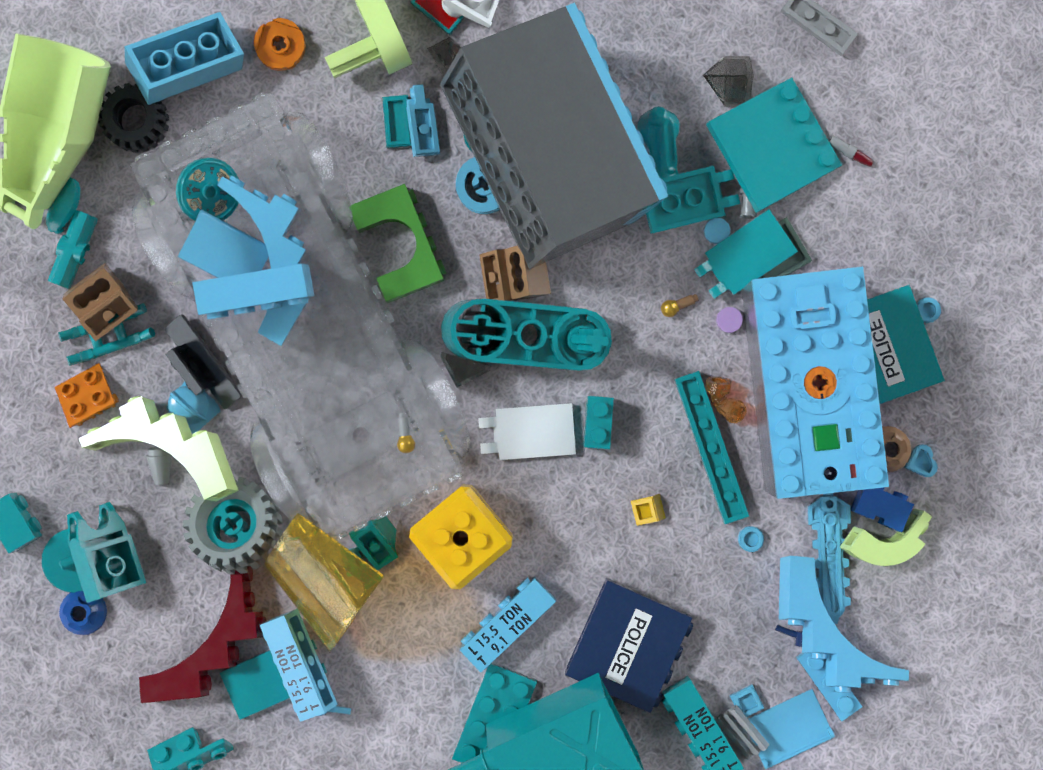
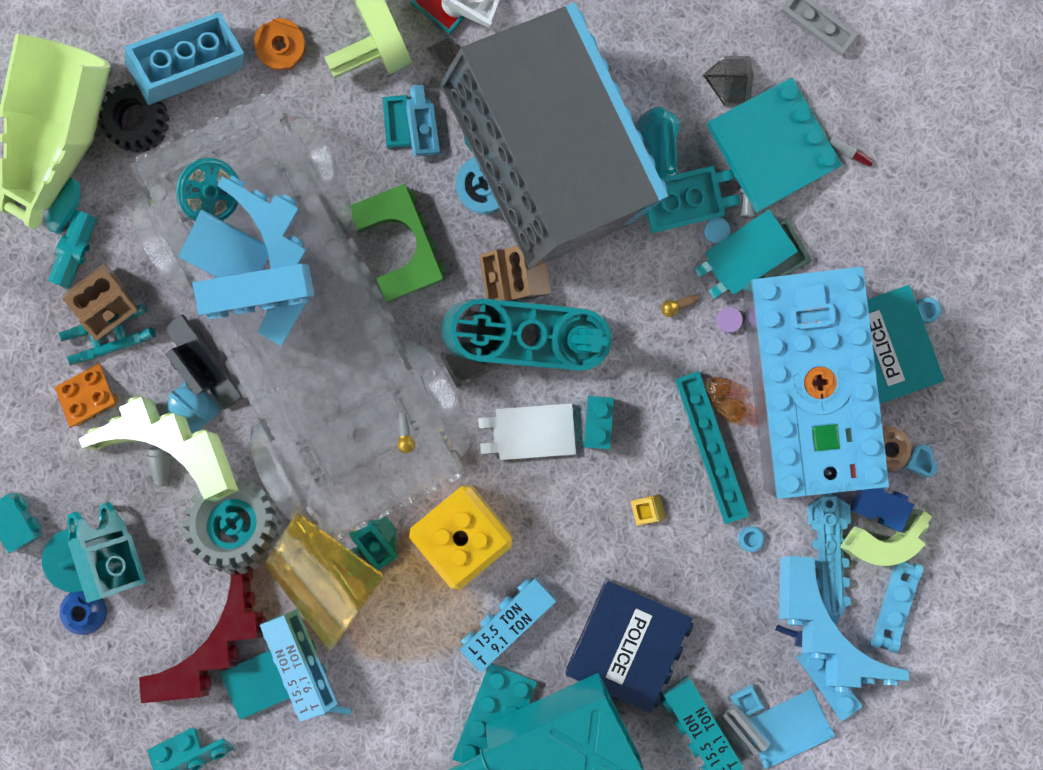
(896, 606): none -> medium azure plate

